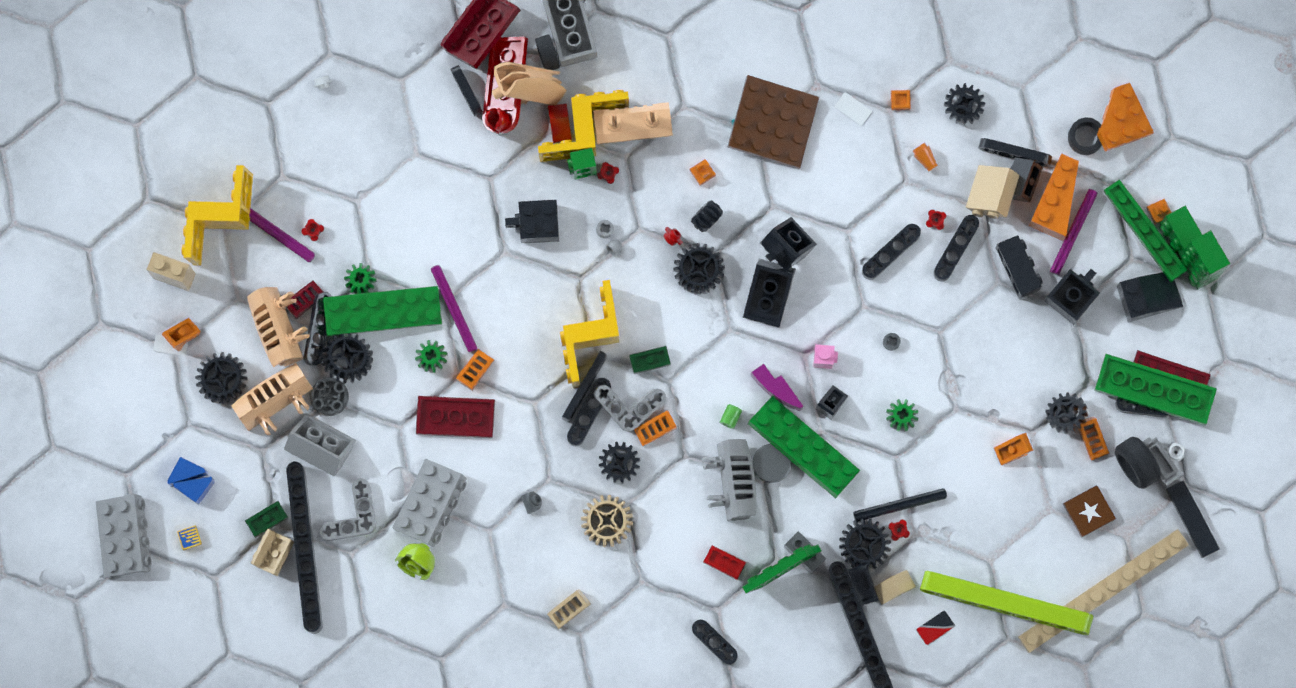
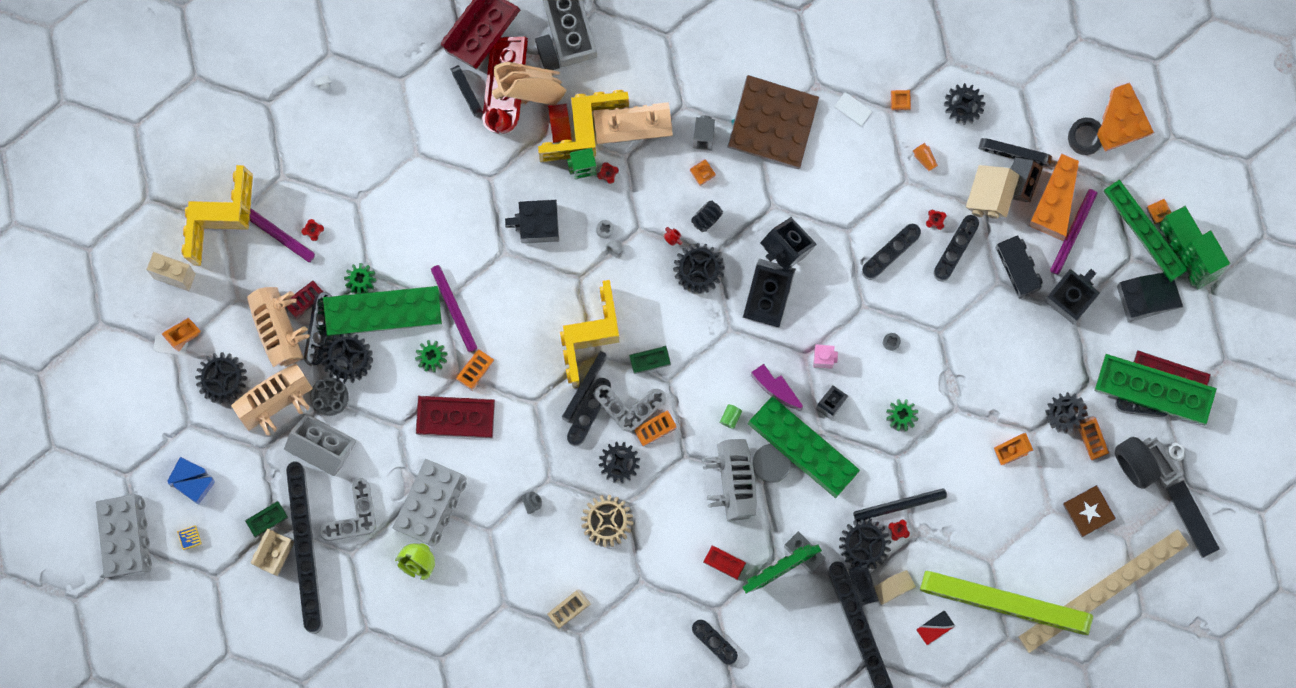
(704, 133): none -> dark grey brick

